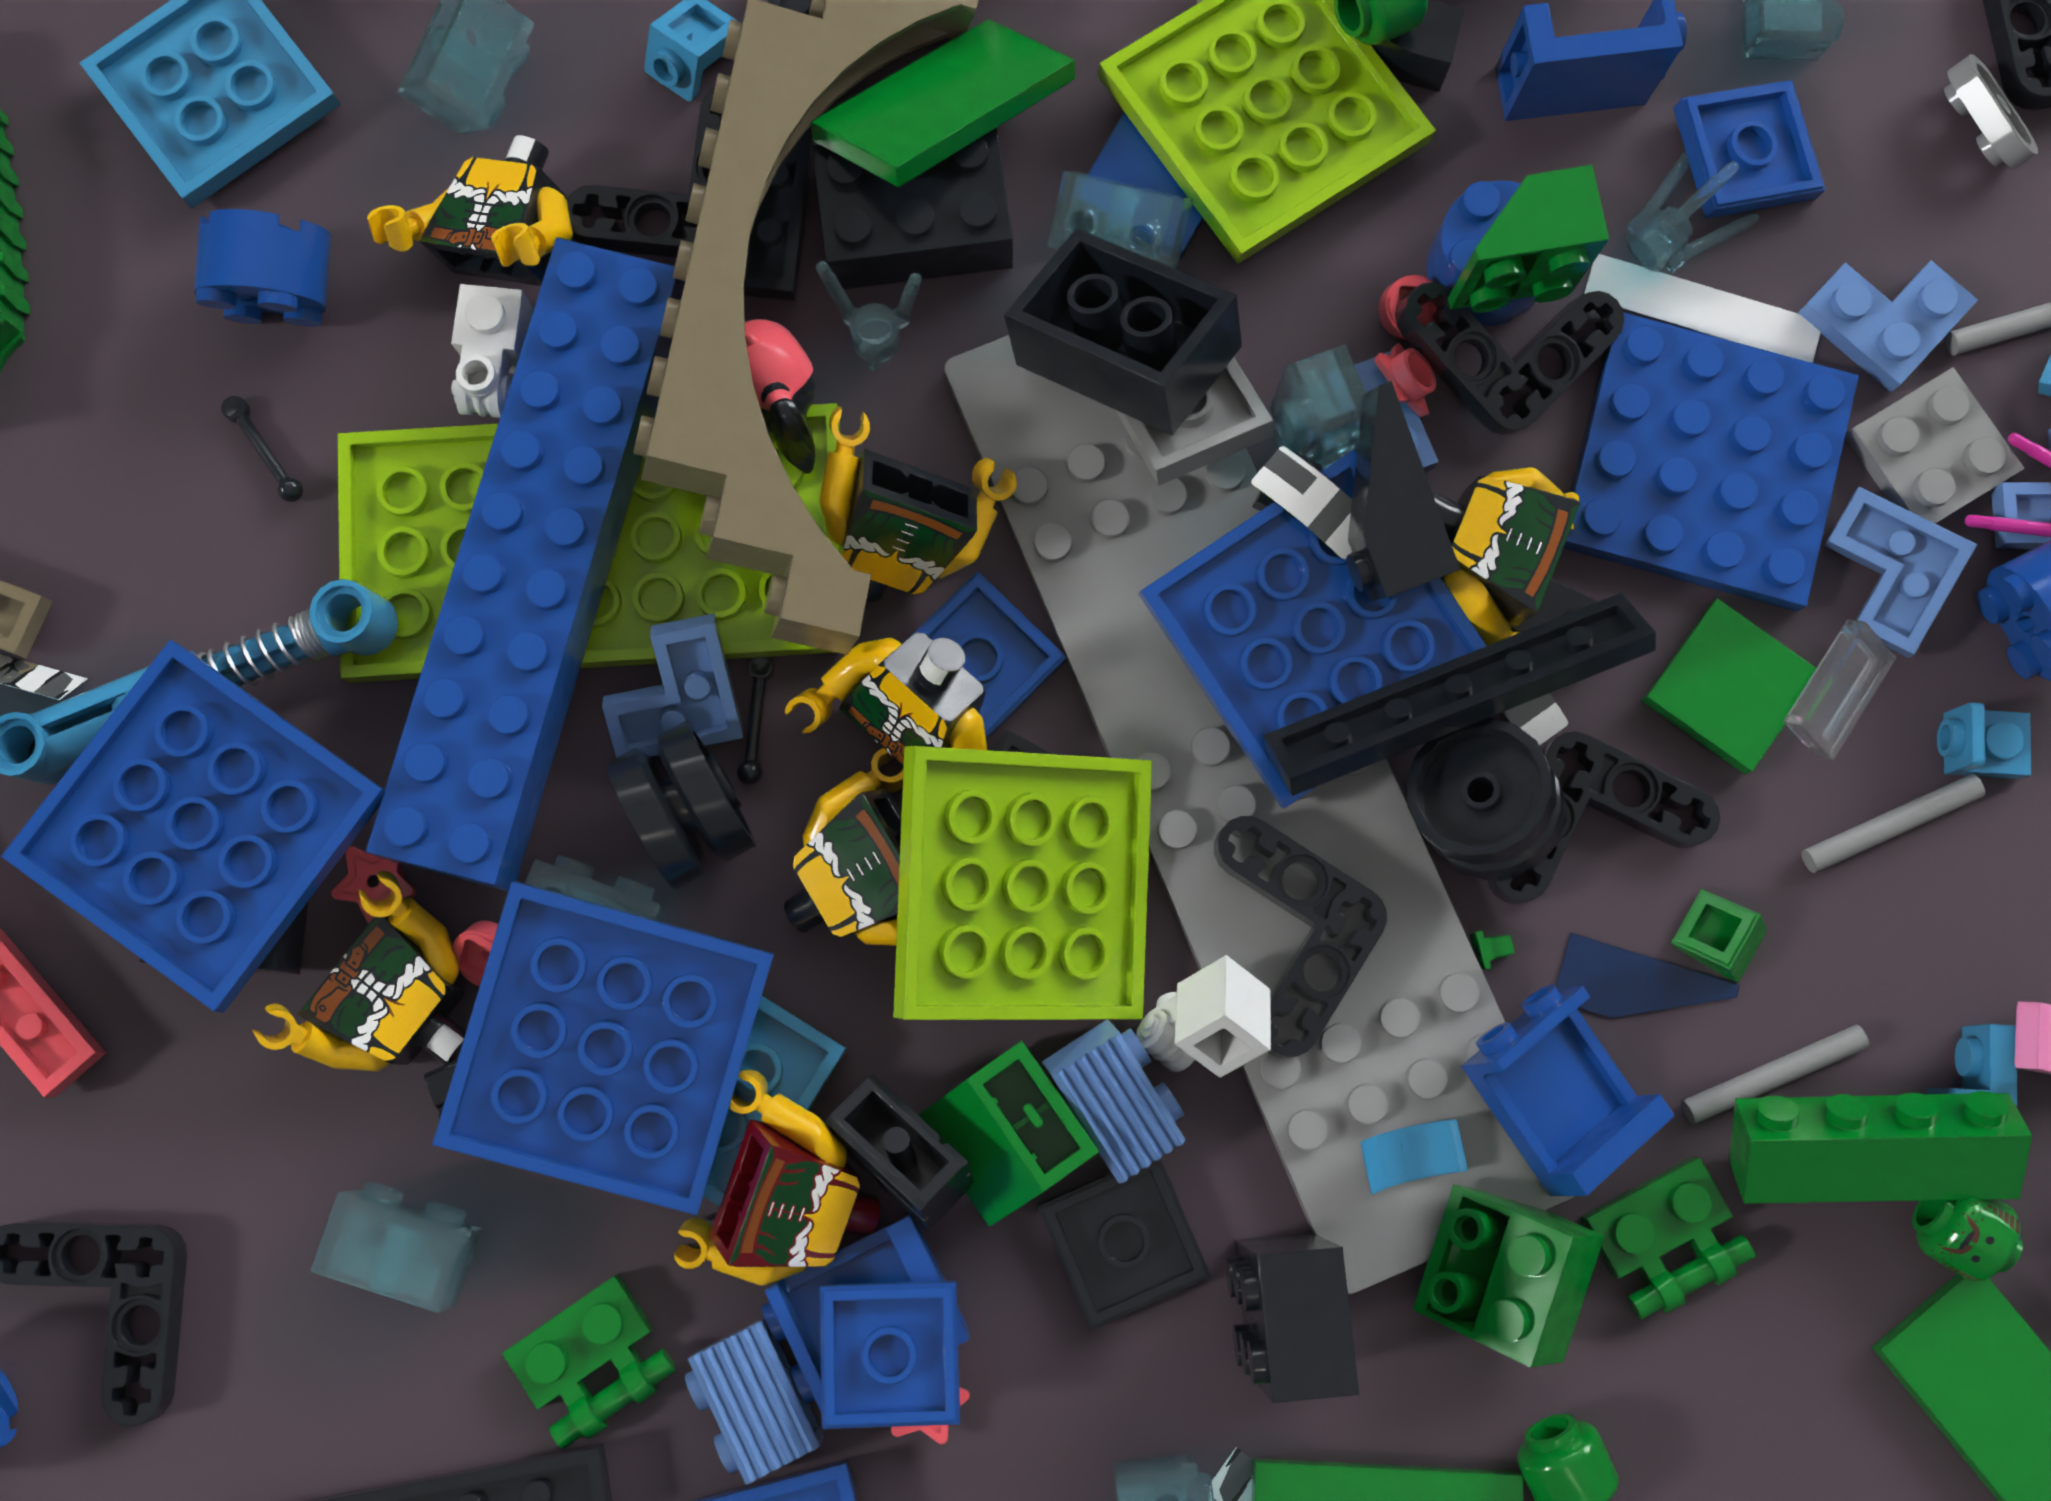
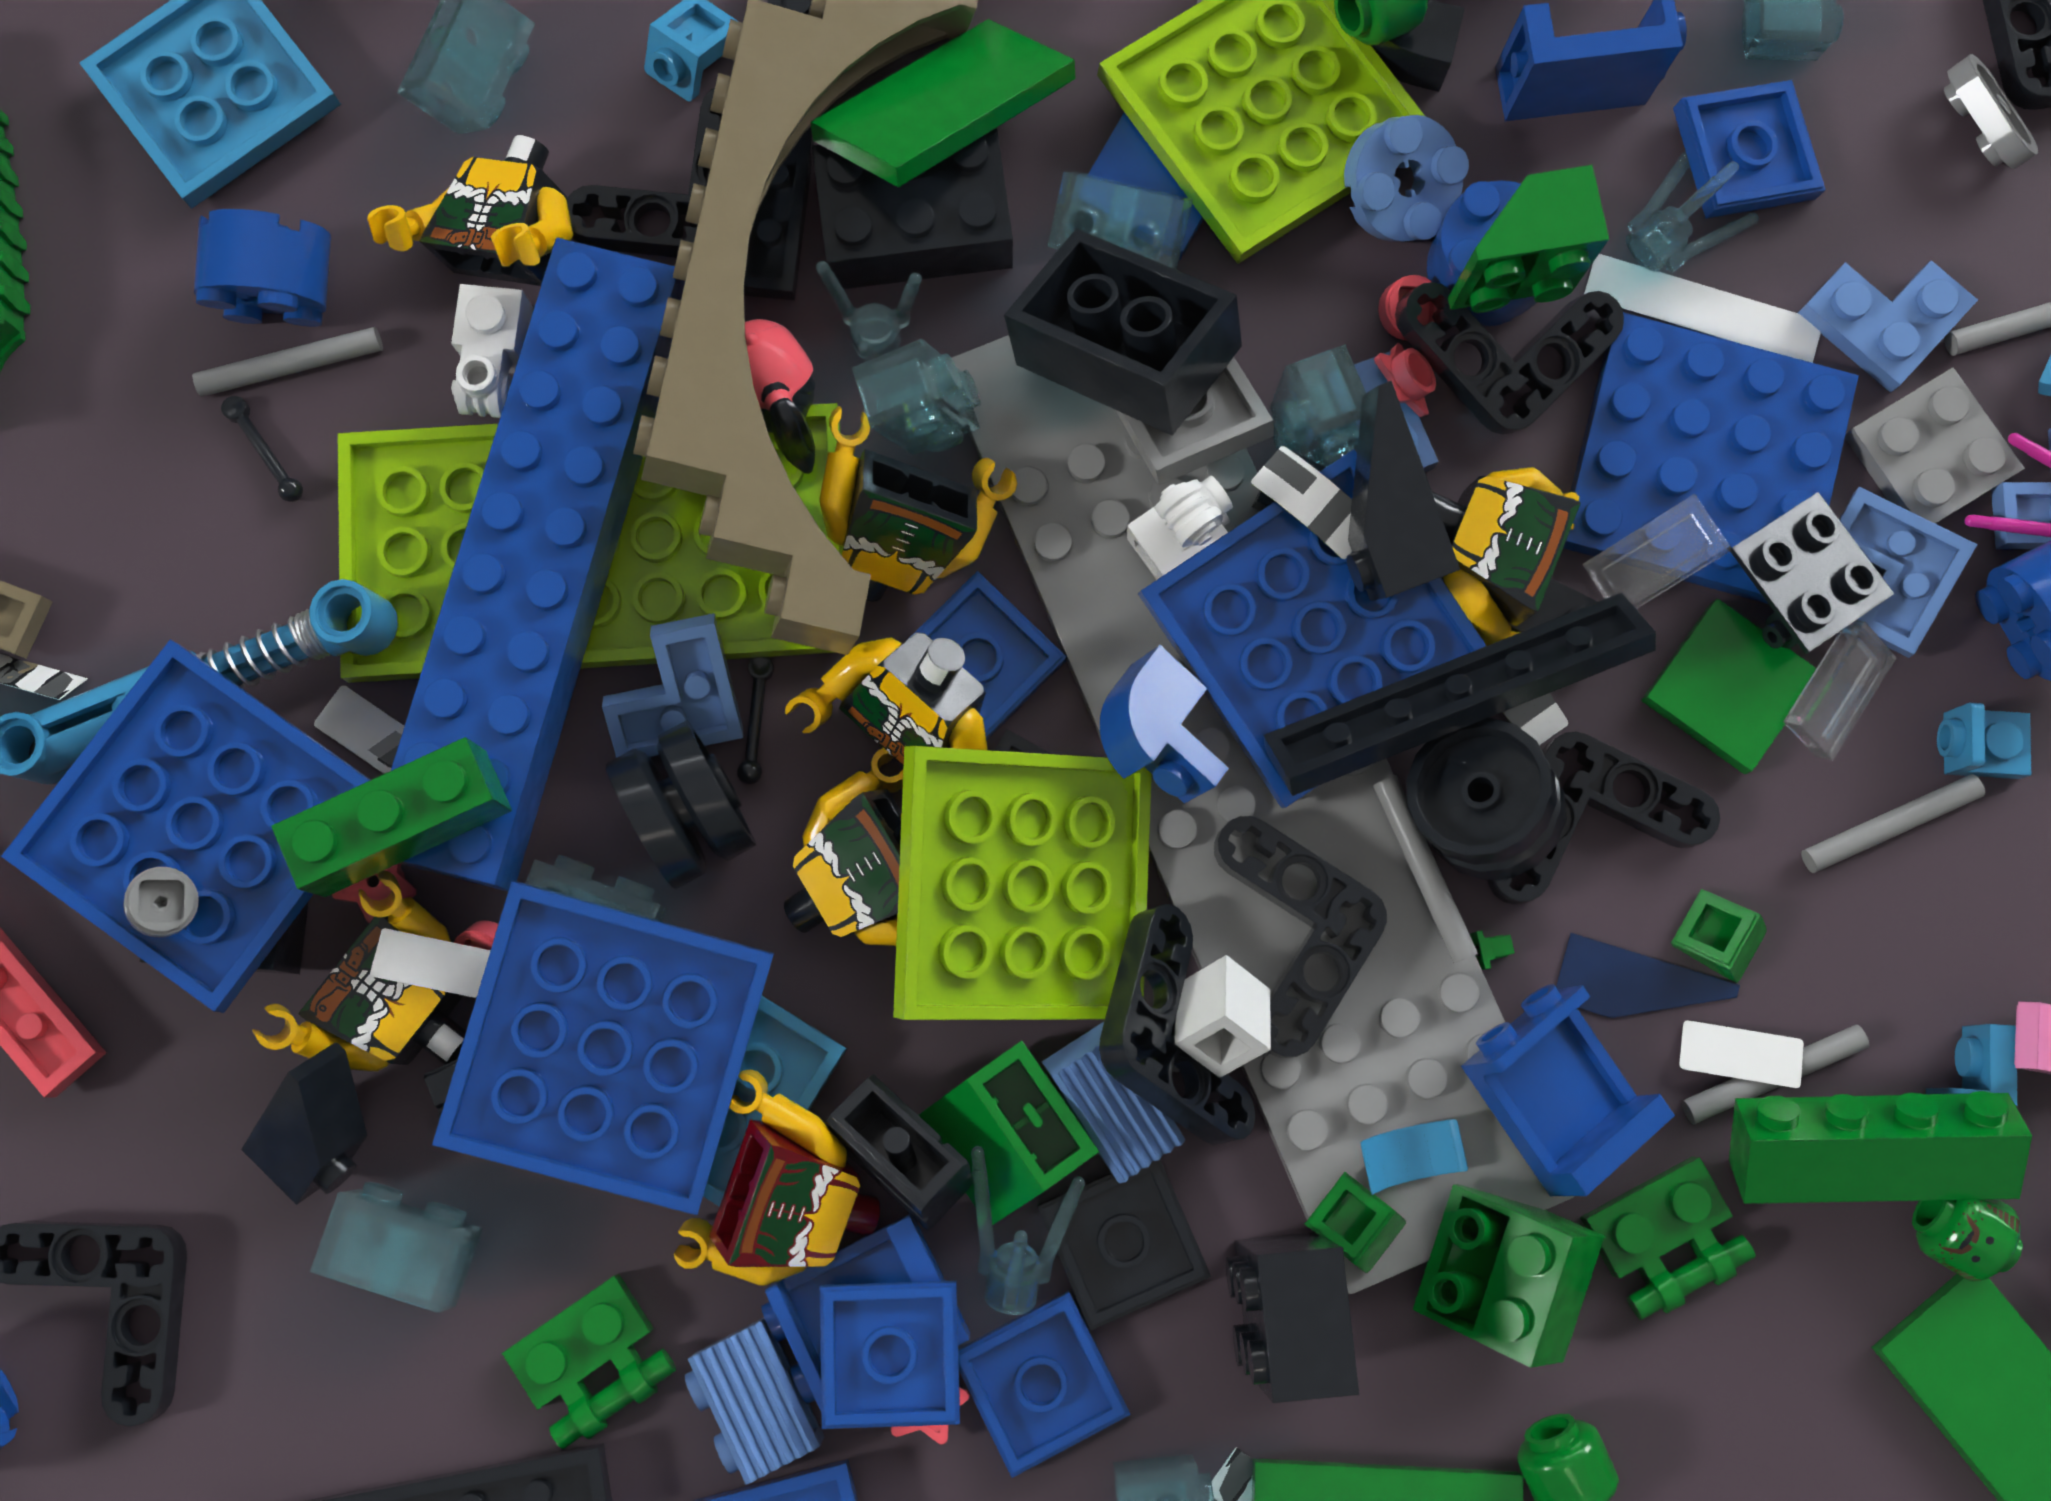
(160, 902): none -> light grey tile
(287, 361): none -> light grey bar
(310, 1127): none -> black slope
(361, 728): none -> white sticker
(391, 818): none -> green brick
(429, 963): none -> white sticker
(918, 398): none -> clear light blue brick
(1015, 1268): none -> clear light blue plant
(1040, 1384): none -> blue tile
(1145, 729): none -> brick
(1160, 950): none -> black beam
(1180, 524): none -> white brick
(1356, 1222): none -> green slope
(1425, 870): none -> light grey bar
(1436, 169): none -> medium blue plate
(1659, 554): none -> clear tile
(1741, 1054): none -> white sticker
(1809, 575): none -> hinge

